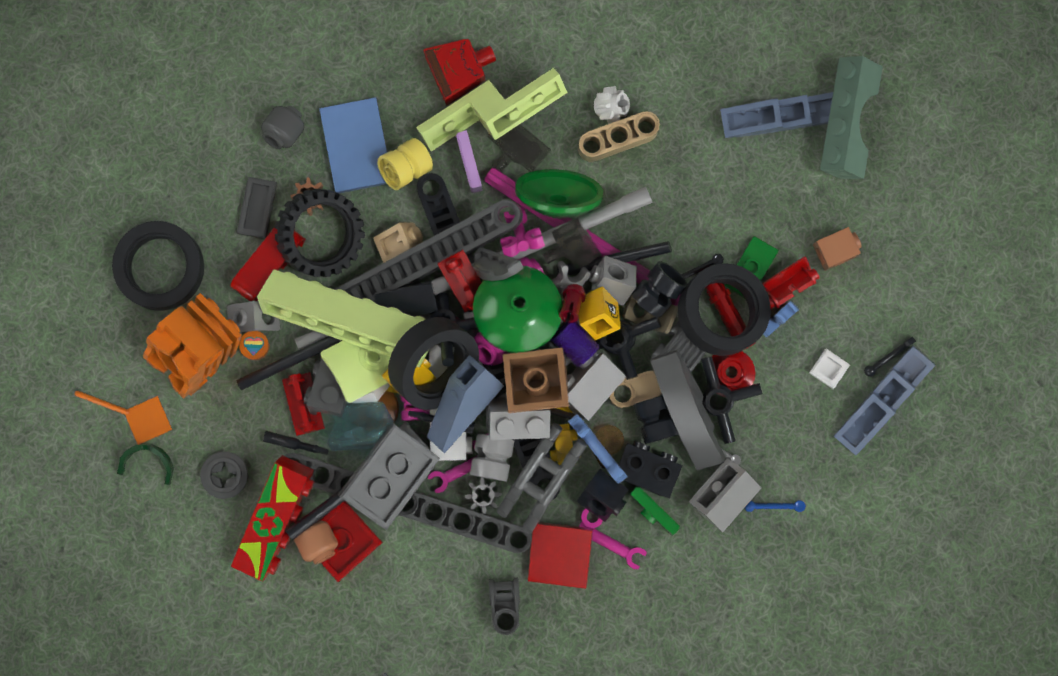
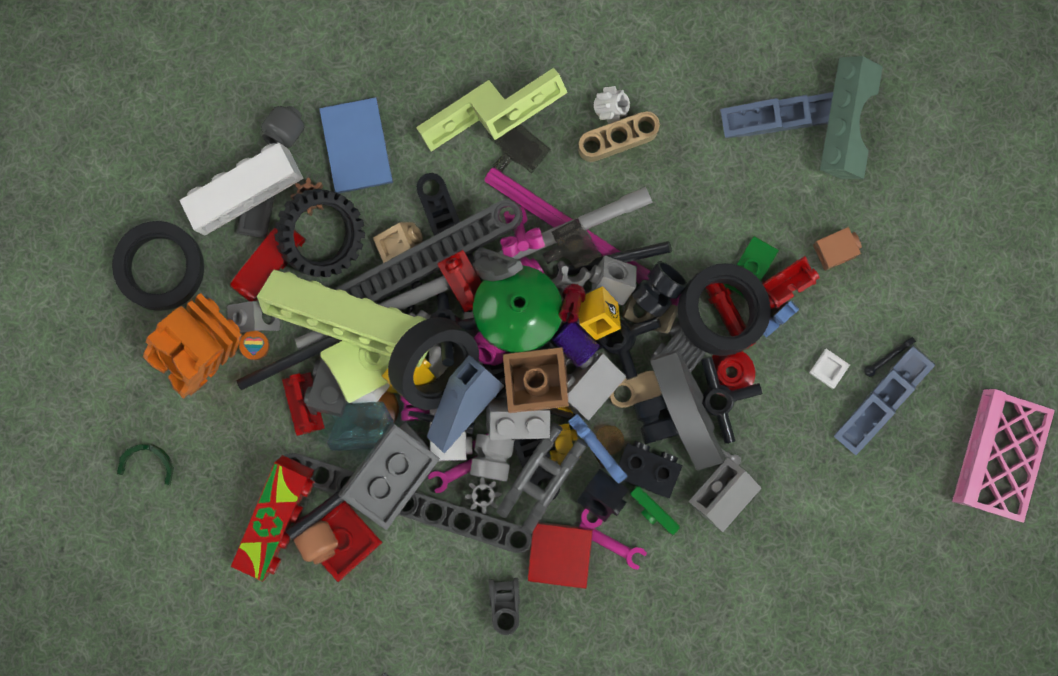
(145, 419): orange piece -> none
(215, 464): dark grey gear -> none
(241, 188): none -> white brick
(292, 443): black piece -> none
(405, 163): light yellow wheel -> none
(411, 300): black slope -> none
(458, 67): red torso -> none
(469, 161): lavender tile -> none
(559, 192): green dish -> none
(716, 259): black hinge -> none
(798, 506): blue hinge -> none
(983, 442): none -> bright pink fence

